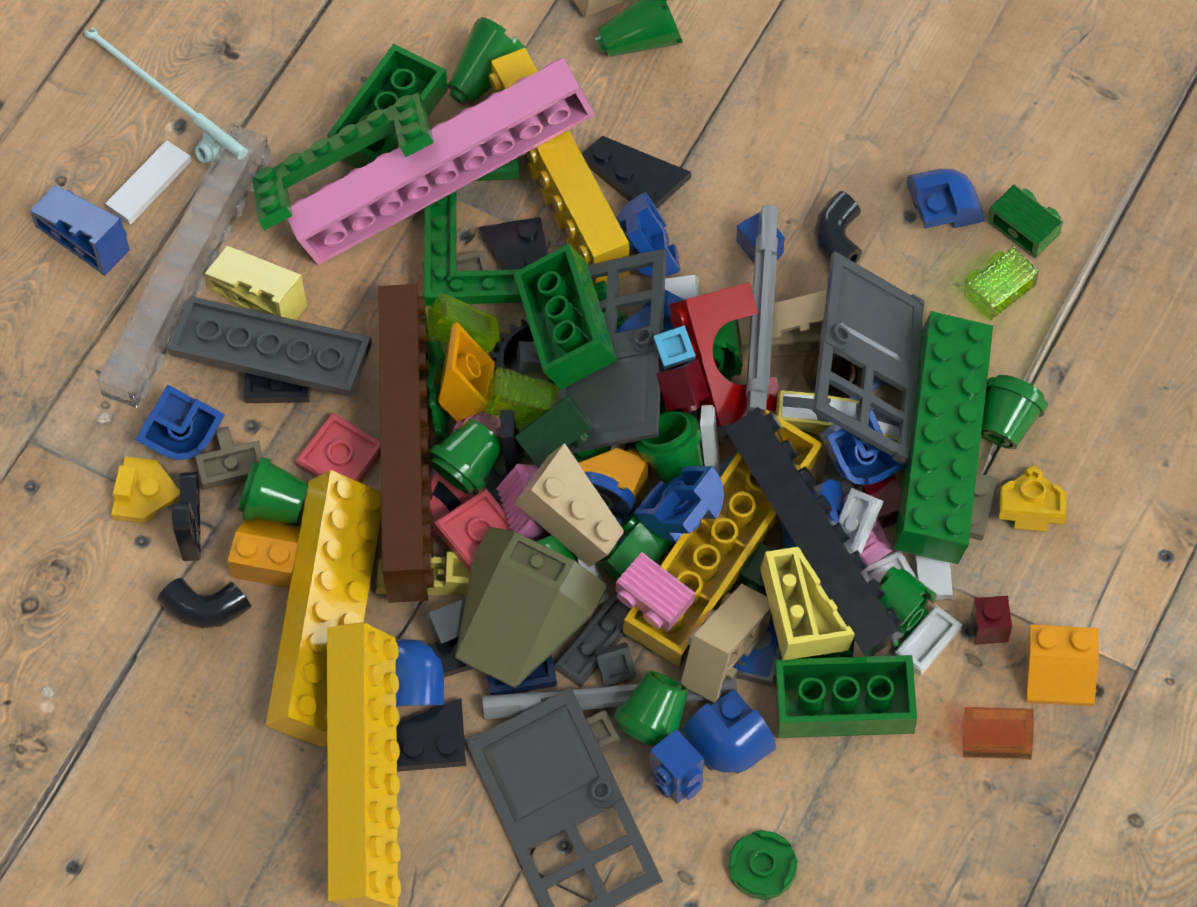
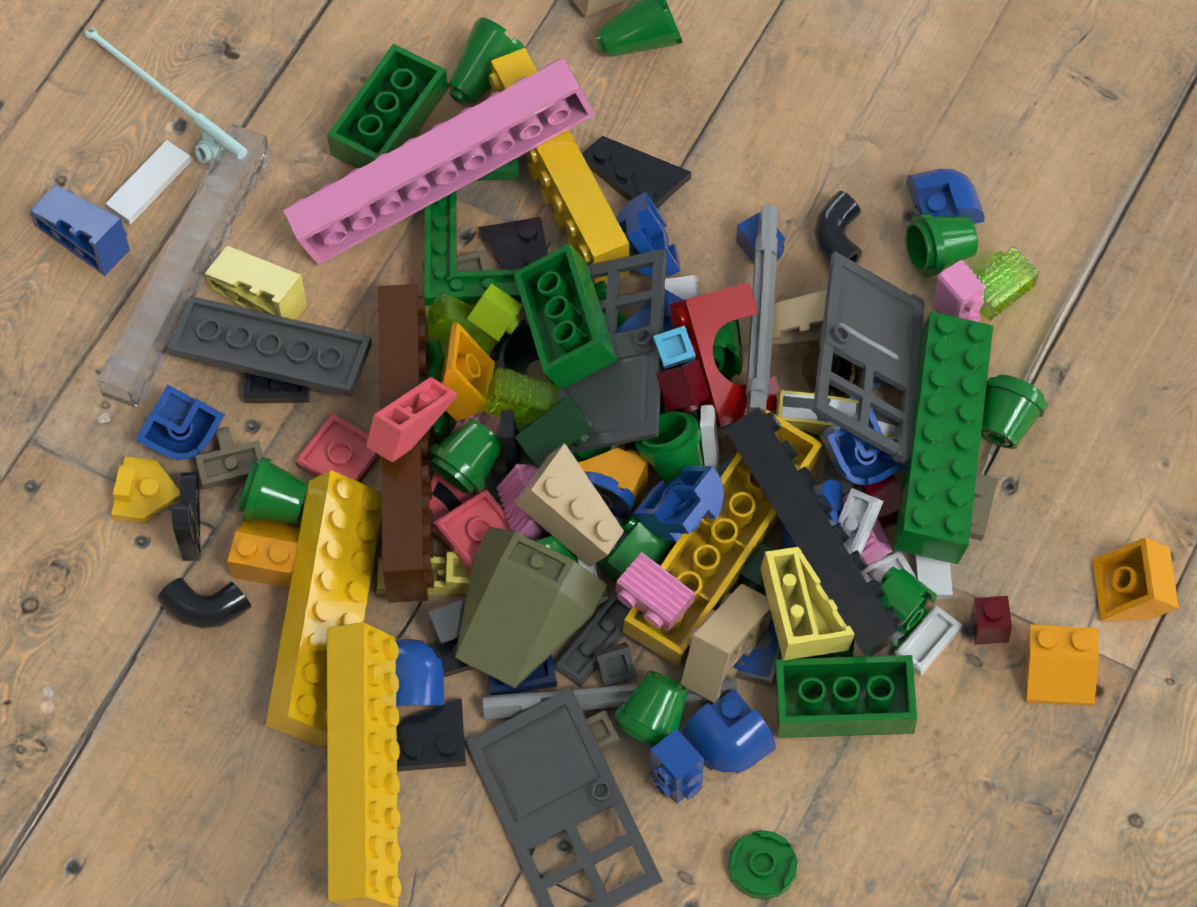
(405, 118): green plate -> none
(408, 418): none -> coral slope
(496, 313): none -> lime brick
(528, 357): dark grey plate -> none
(939, 242): none -> green piece
(959, 292): none -> bright pink brick
(997, 733): clear orange brick -> none
(1025, 220): green brick -> none
(1032, 501): yellow plate -> none
(1135, 582): none -> light orange slope

